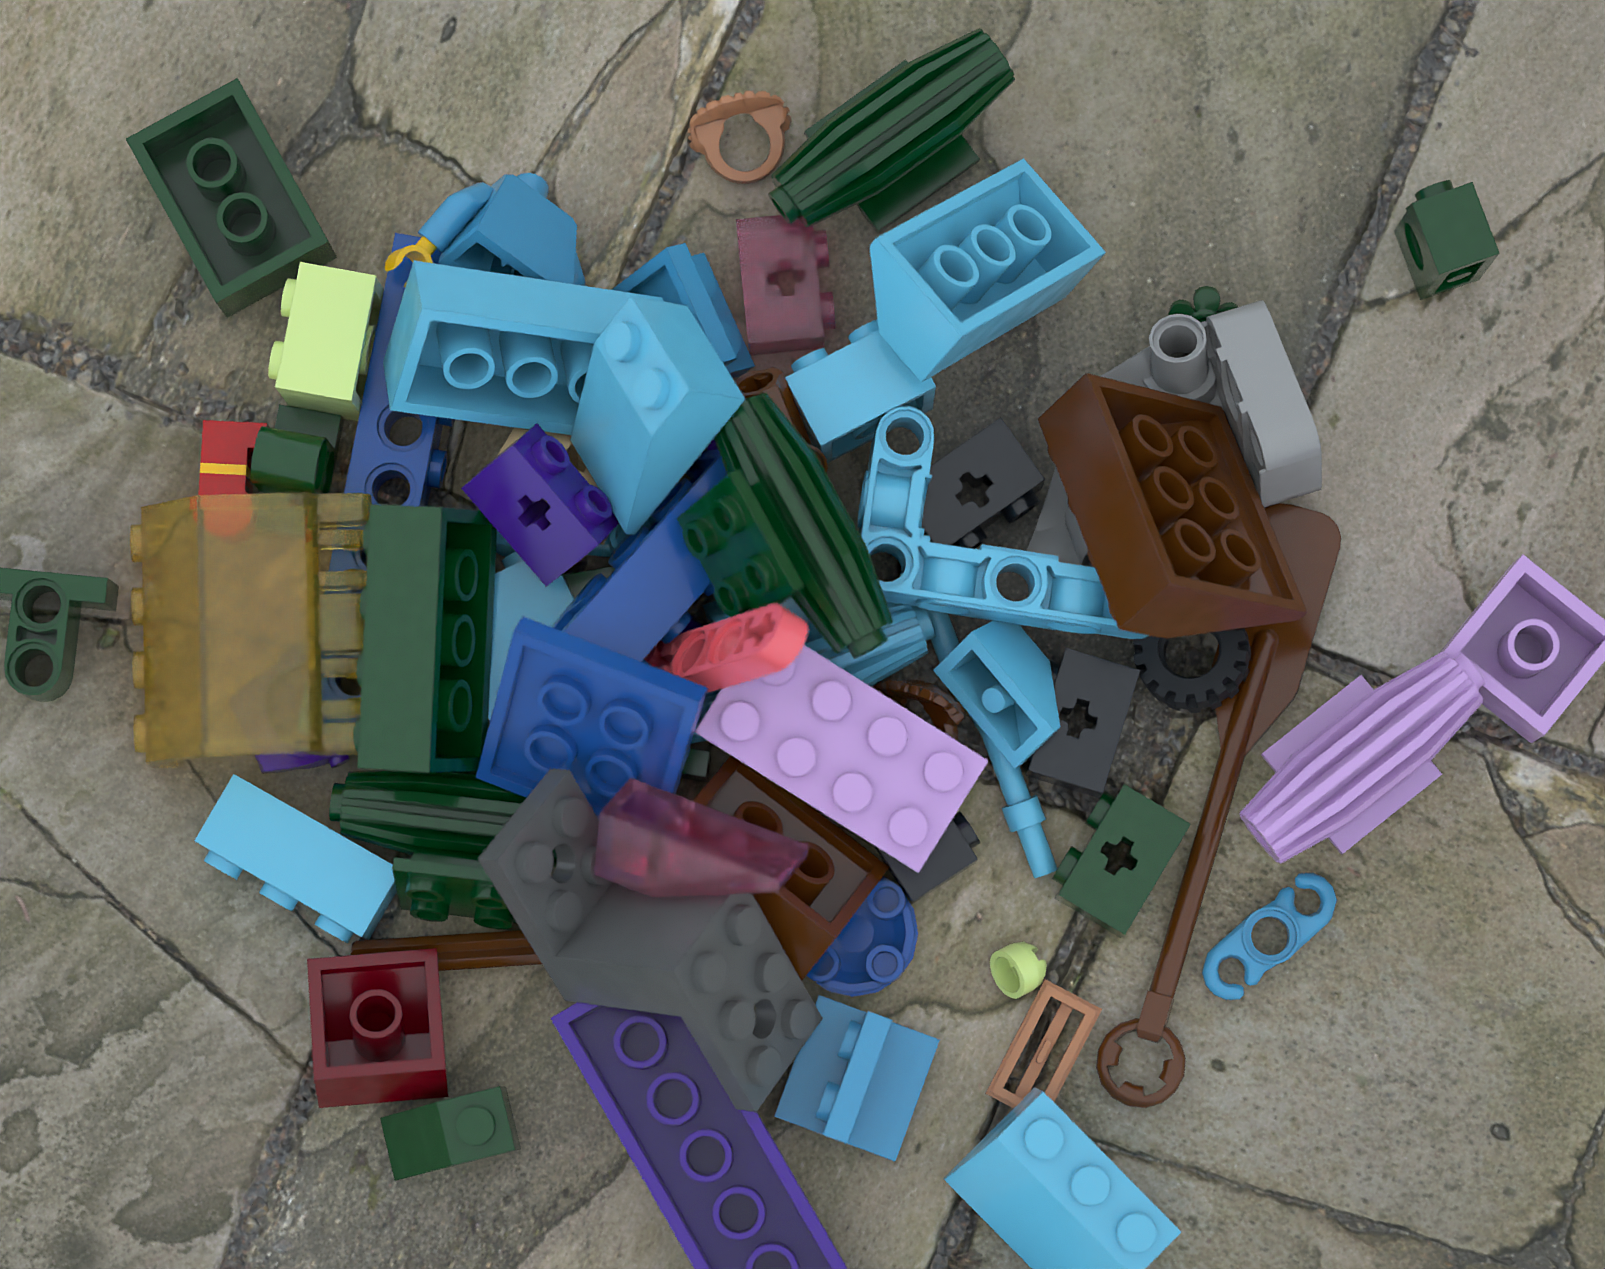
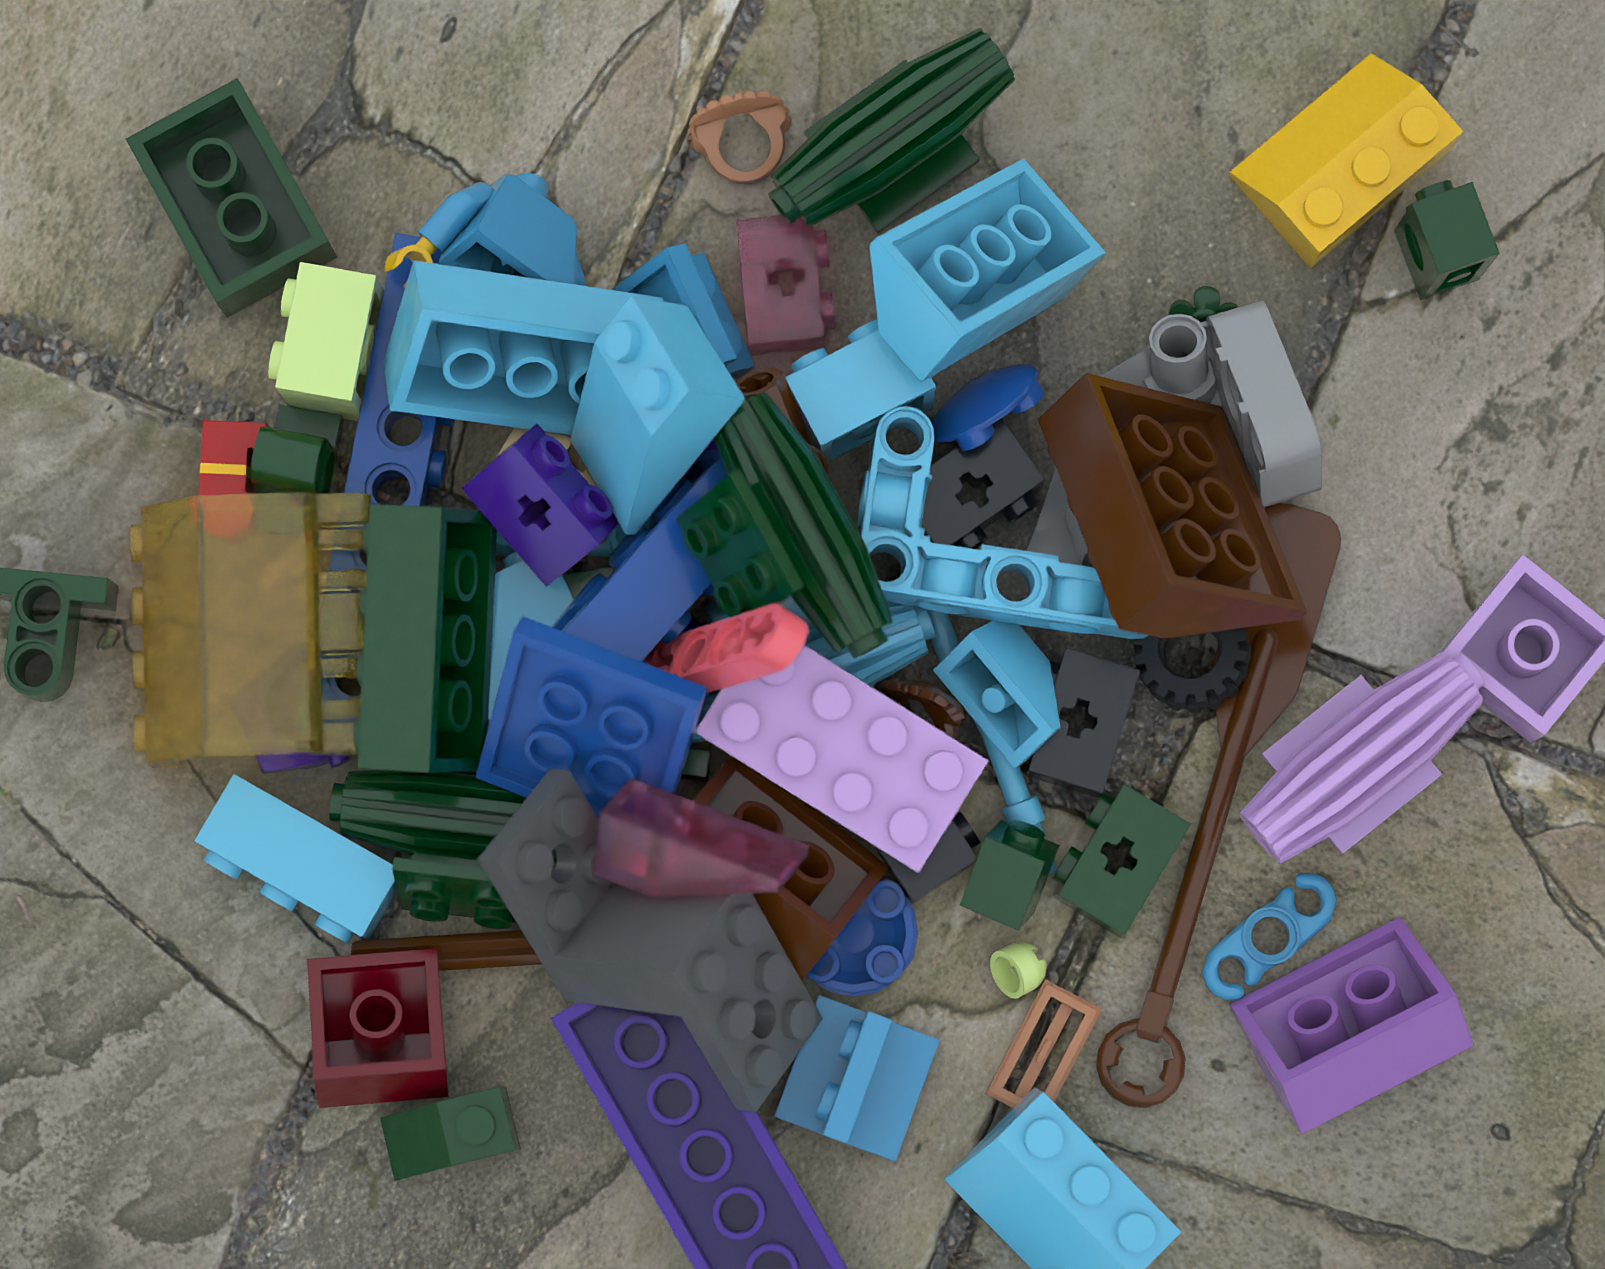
(984, 400): none -> blue dish
(1010, 873): none -> dark green brick
(1346, 157): none -> yellow slope
(1352, 1024): none -> medium lavender slope

